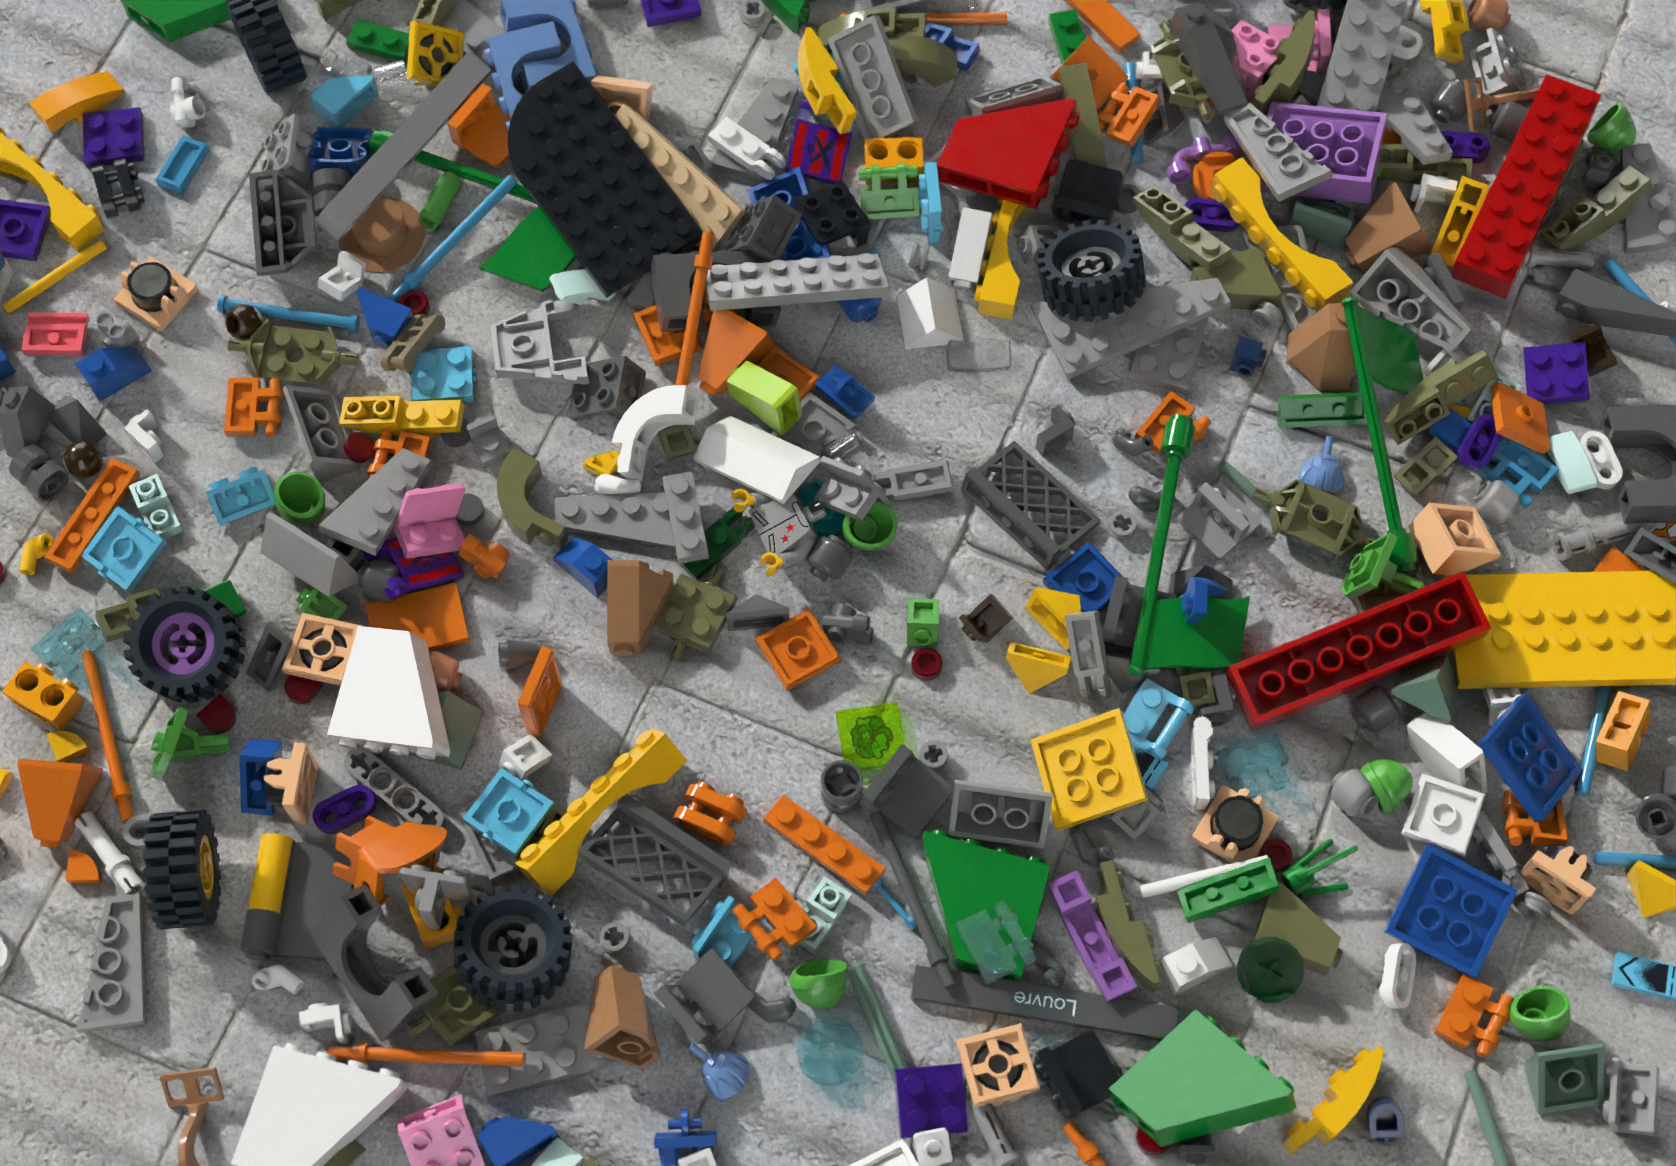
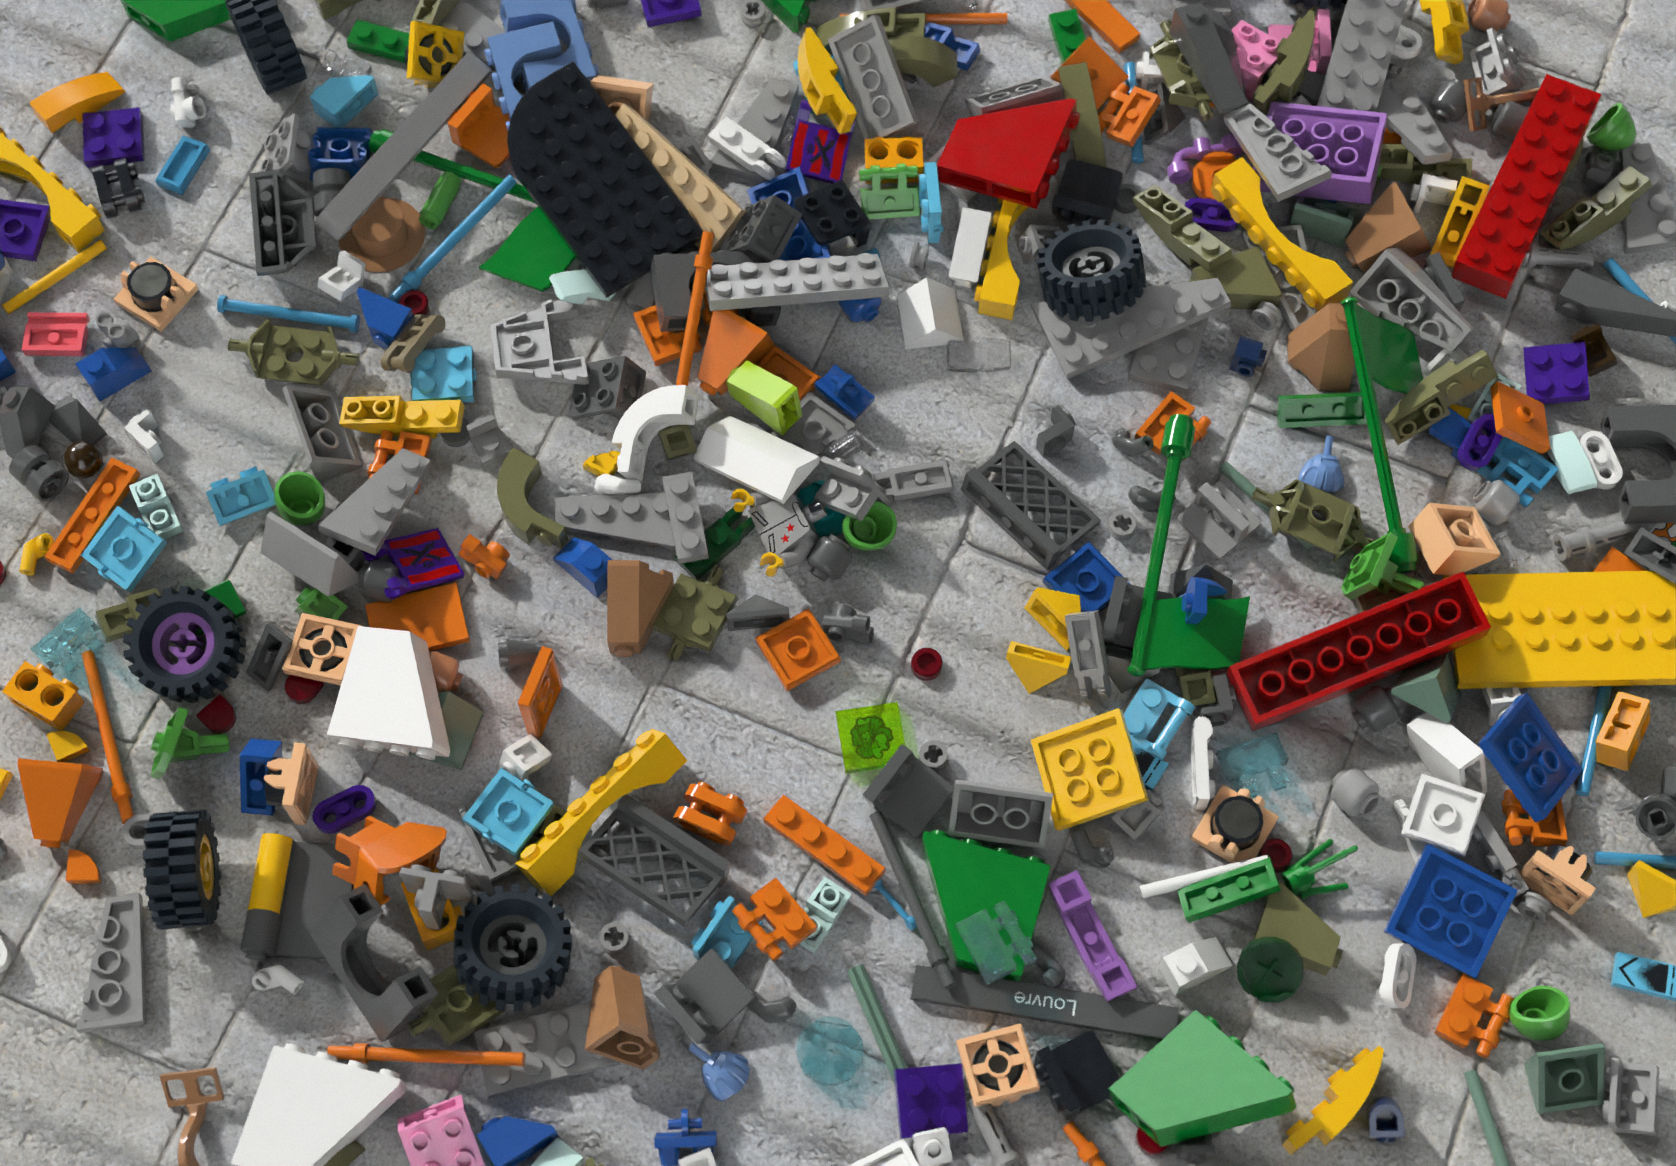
(116, 863): white pin -> none
(242, 407): orange plate -> none
(243, 321): dark brown piece -> none
(322, 1016): white bracket -> none
(359, 447): dark red tile -> none
(391, 75): clear piece -> none
(396, 790): light grey beam -> none
(429, 521): bright pink bracket -> none
(470, 510): dark grey tile -> none
(819, 982): bright green hat -> none
(841, 787): dark grey wheel -> none
(922, 622): bright green bracket -> none
(986, 620): dark brown bracket -> none
(1128, 938): olive slope -> none
(1389, 782): bright green hat -> none
(1426, 466): olive slope -> none
(1463, 145): dark purple plate -> none

